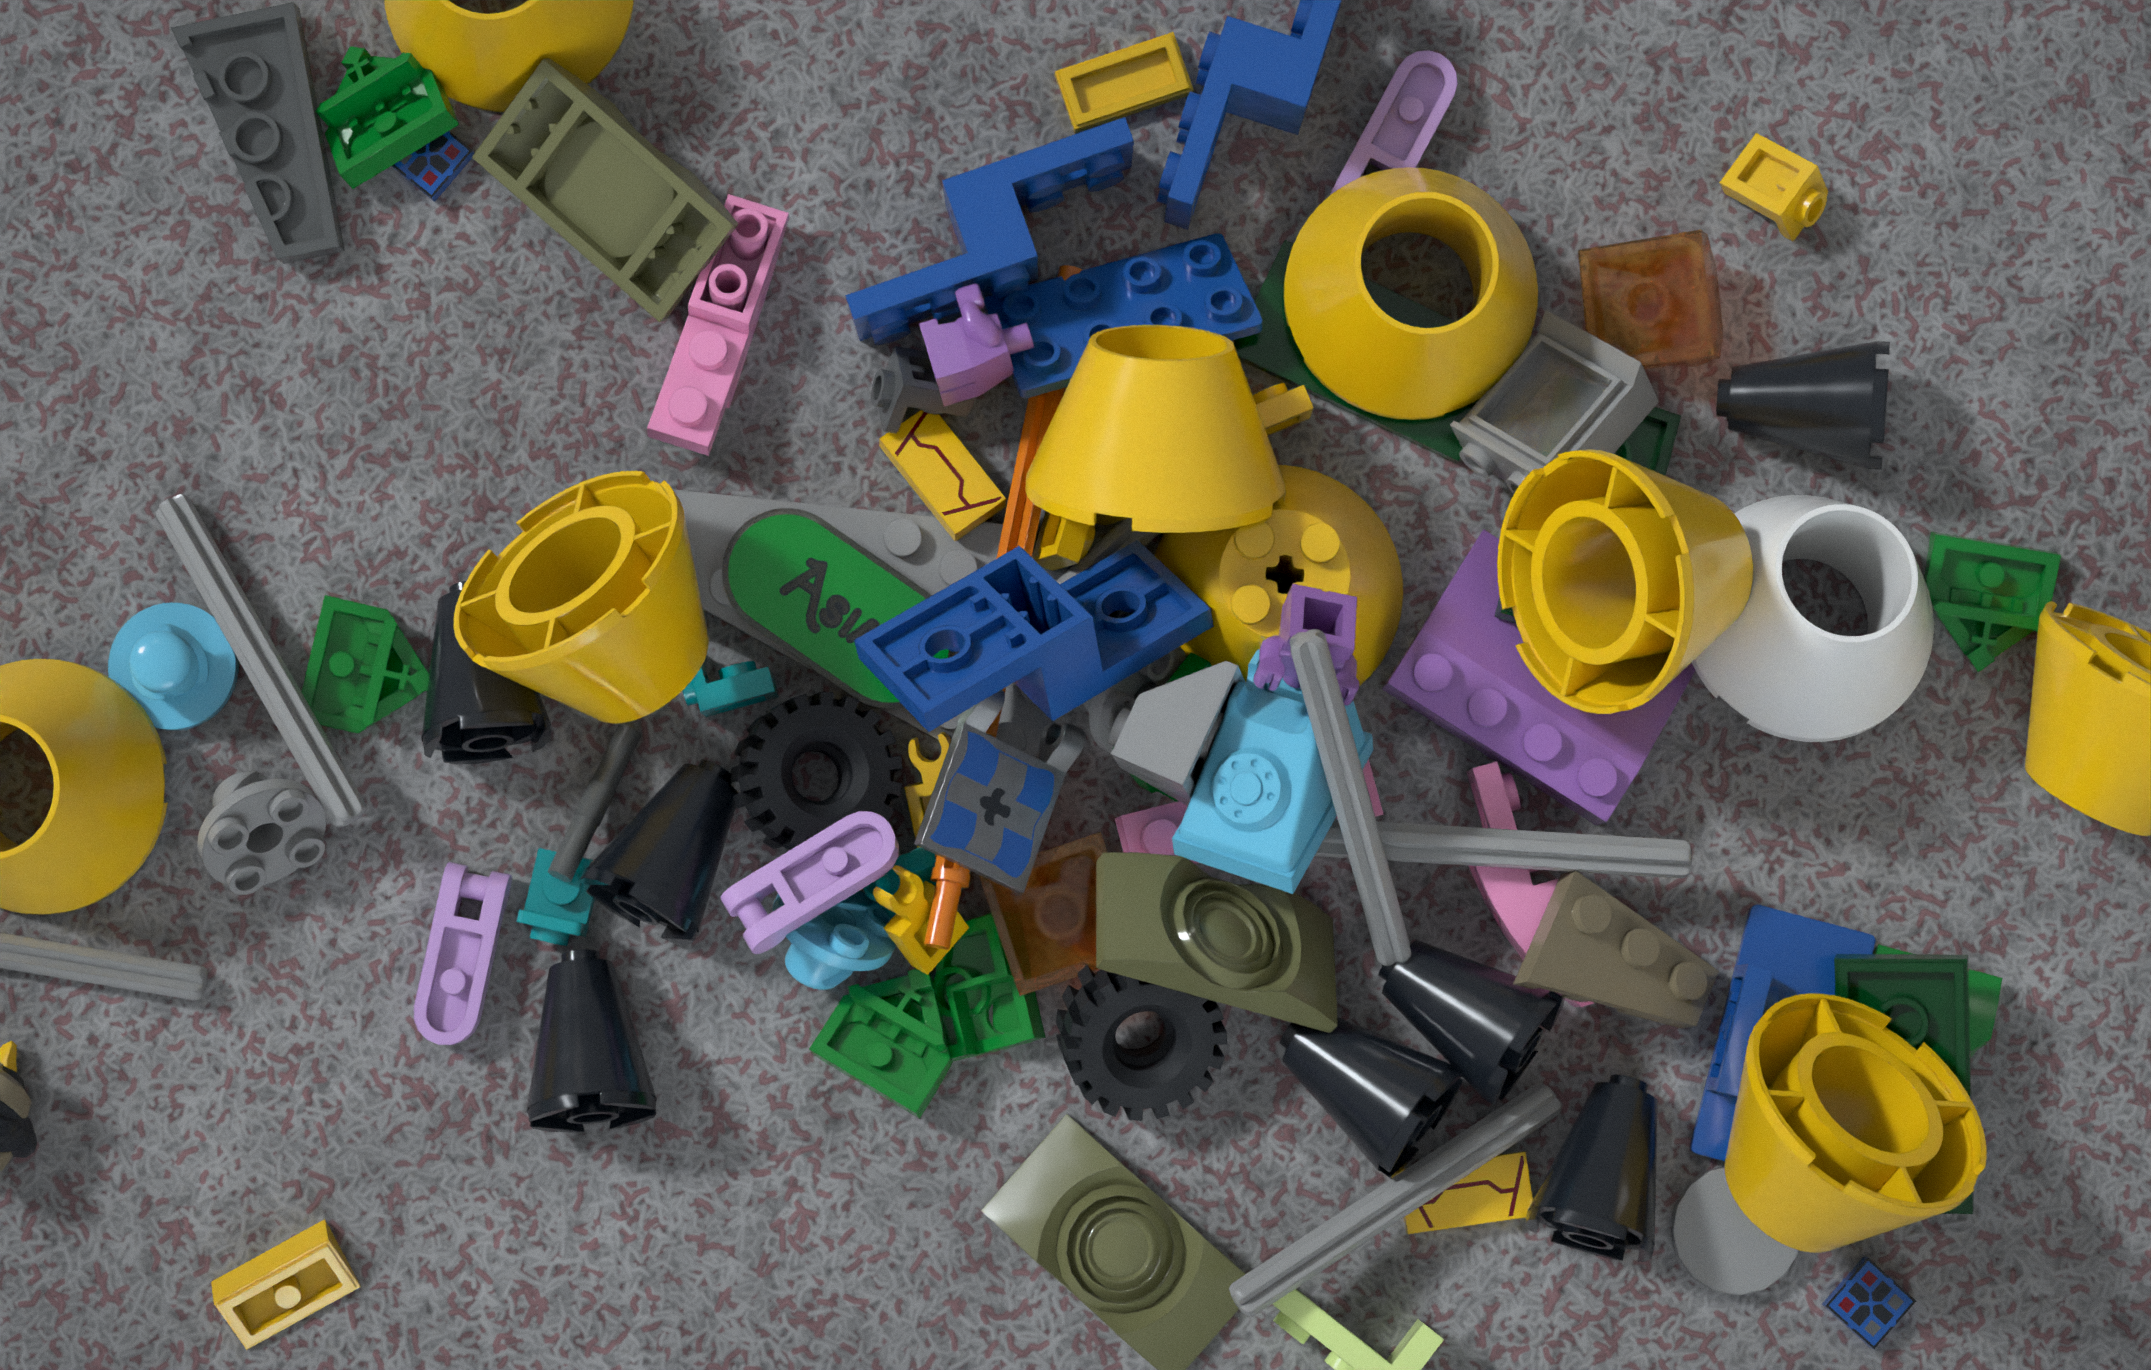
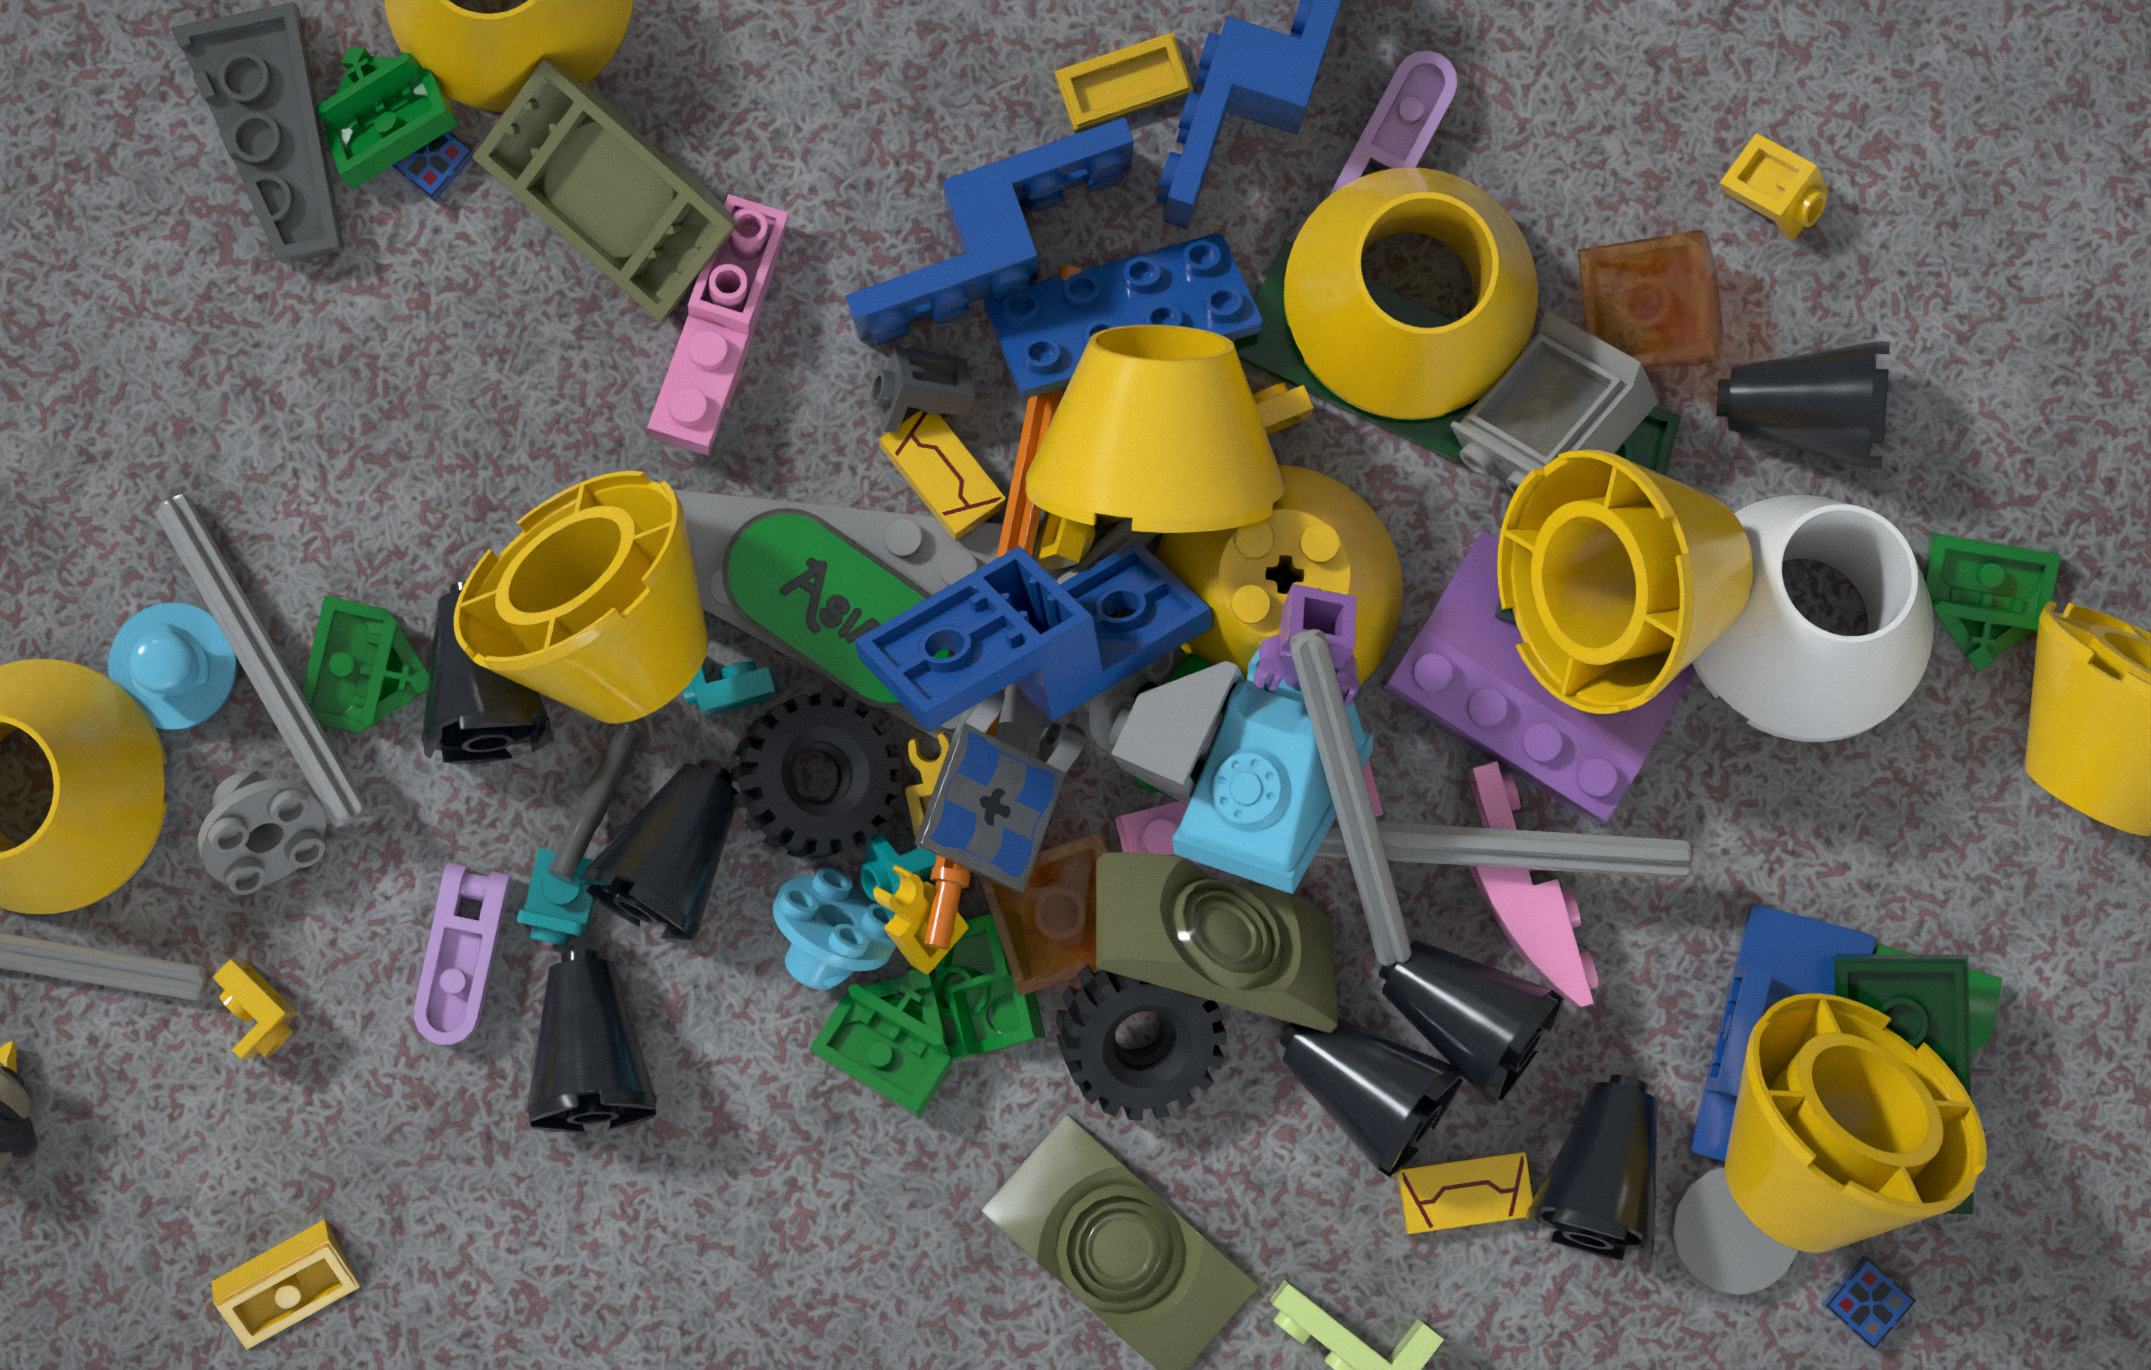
(252, 996): none -> yellow bracket
(813, 877): lavender plate -> none
(972, 351): medium lavender piece -> none
(1394, 1199): light grey axle -> none
(1614, 957): dark tan wing -> none

